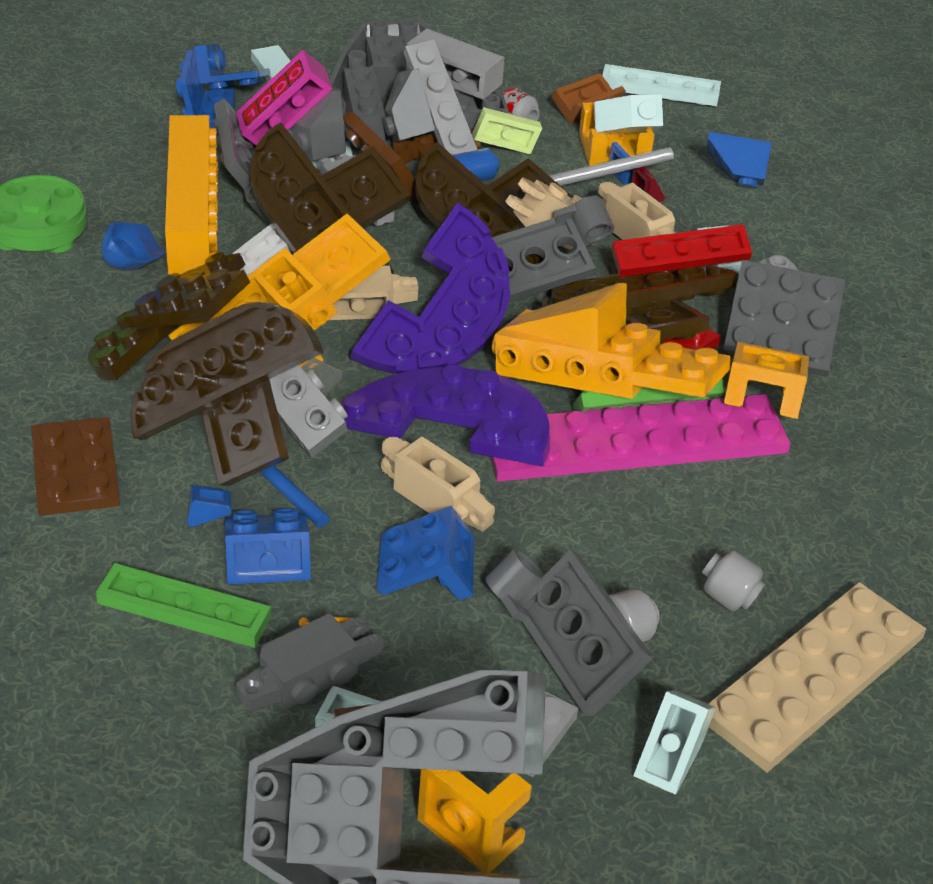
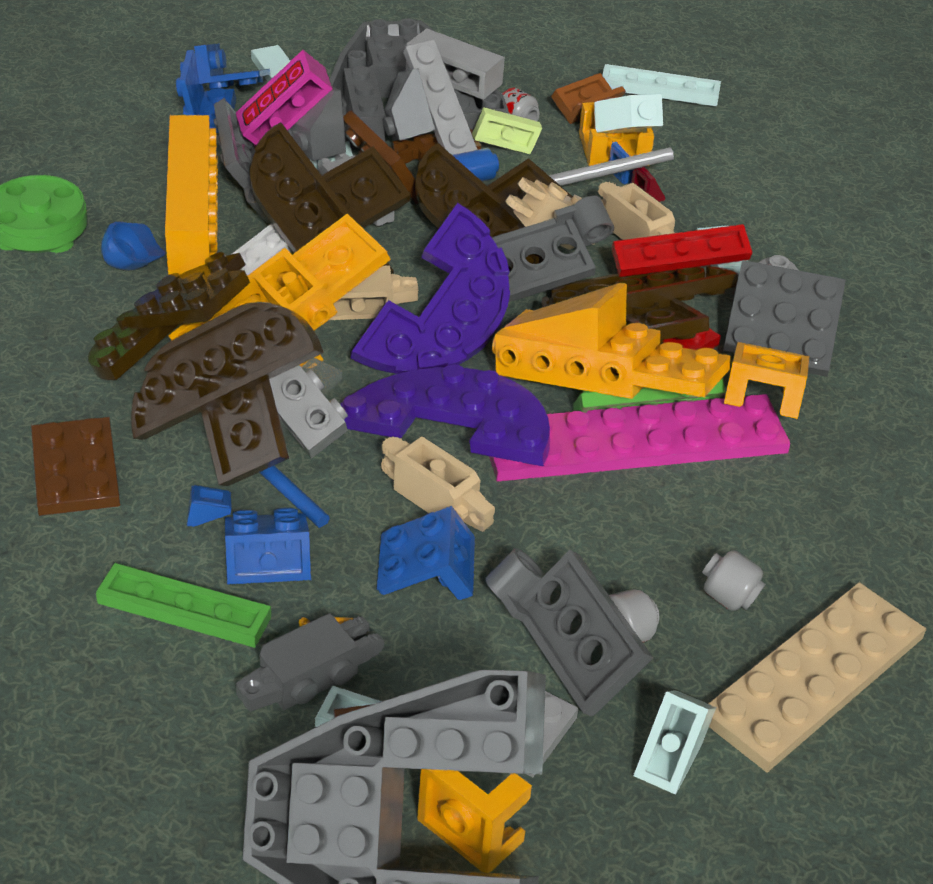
(740, 158): blue slope -> none

